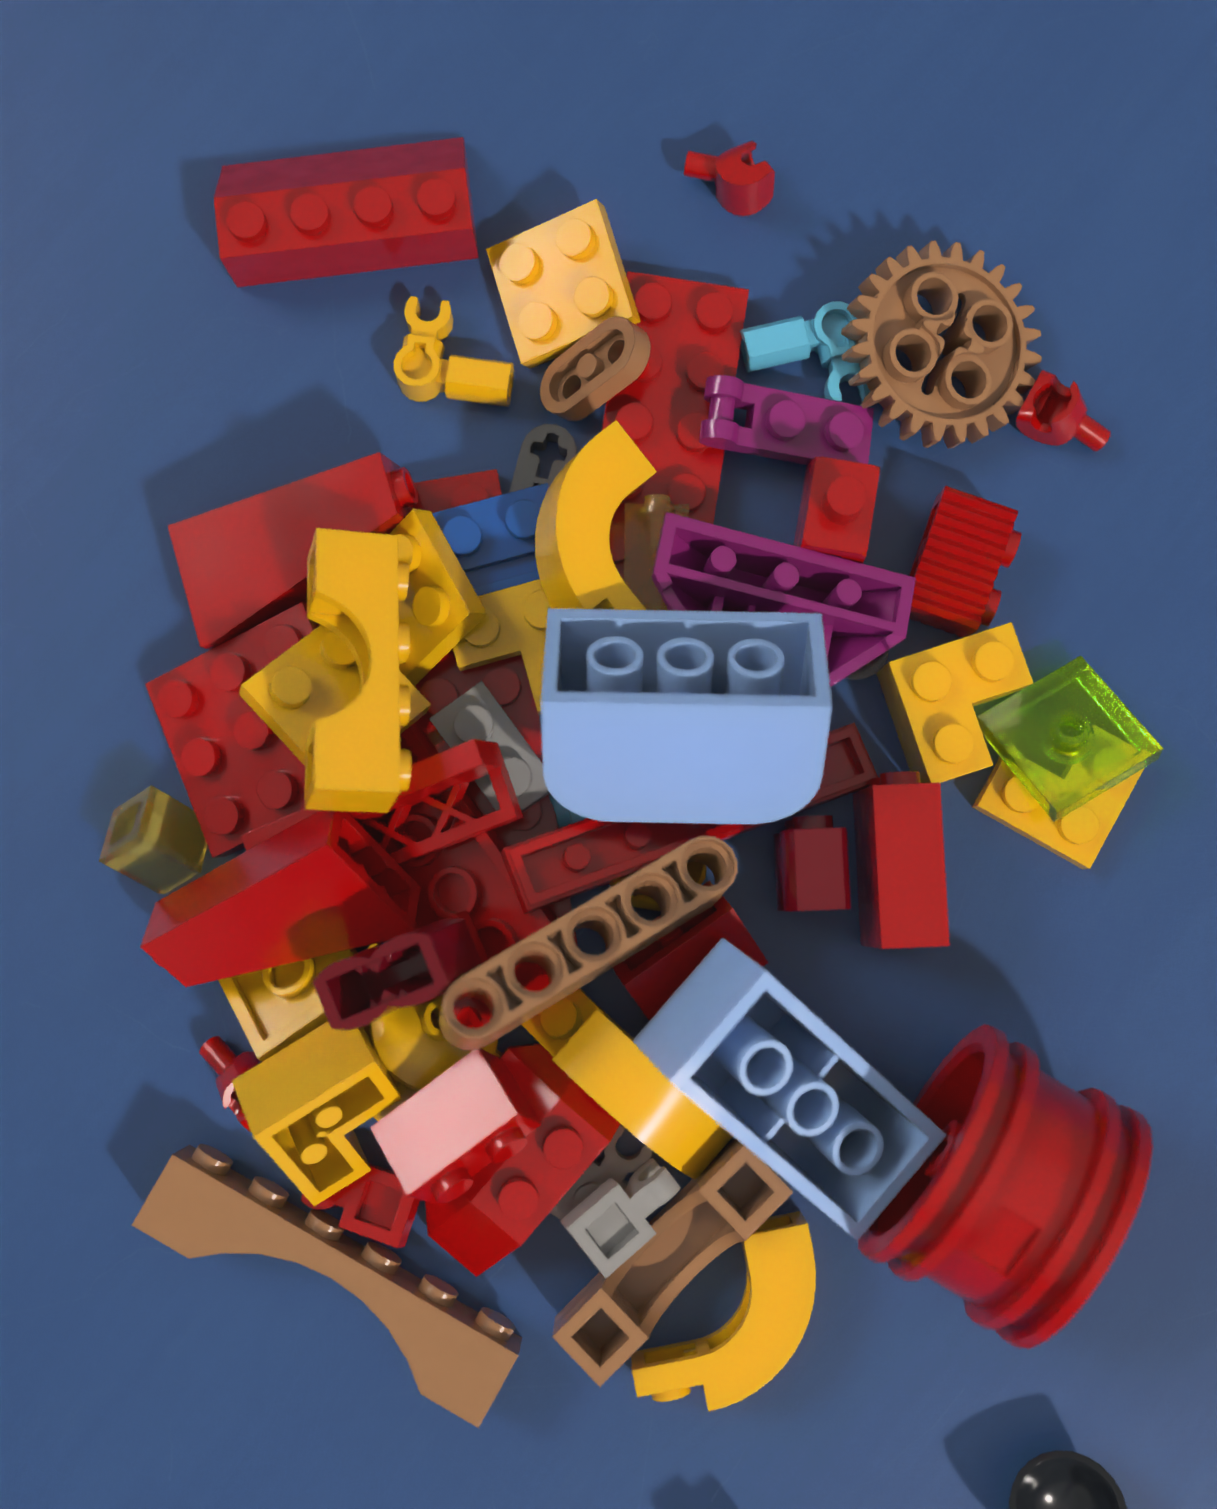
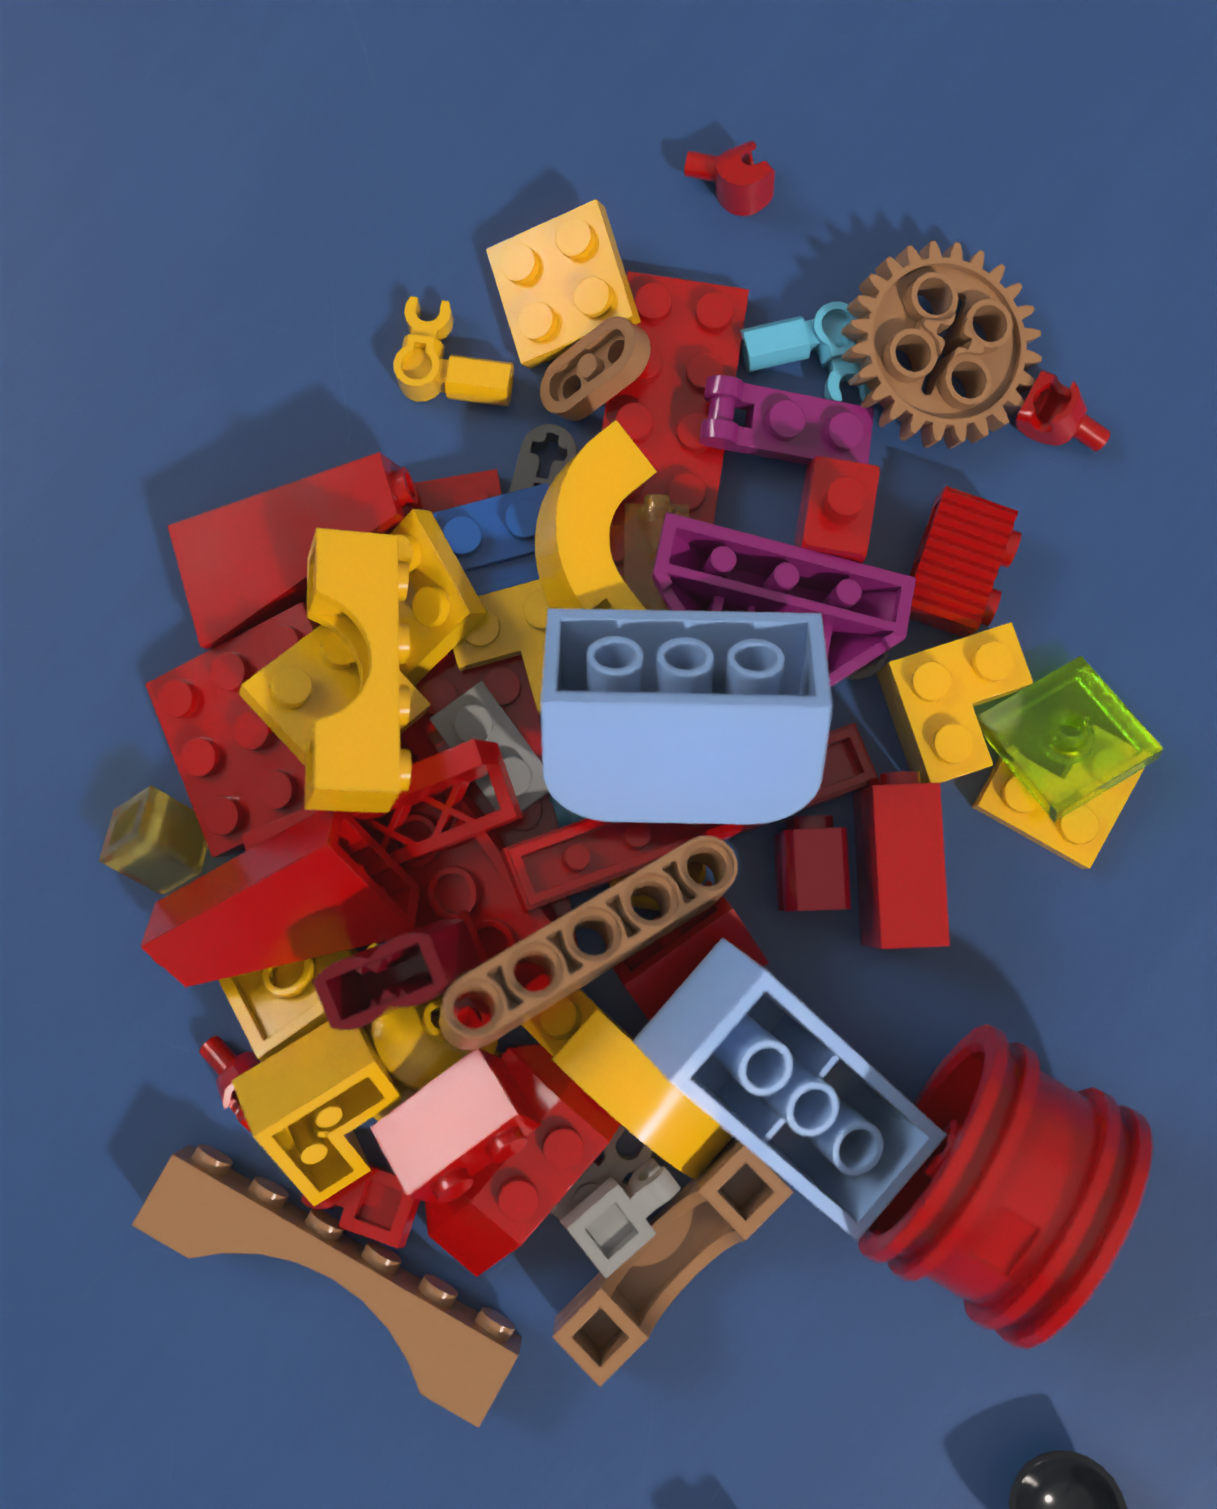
(345, 212): red slope -> none
(757, 1336): yellow arch -> none

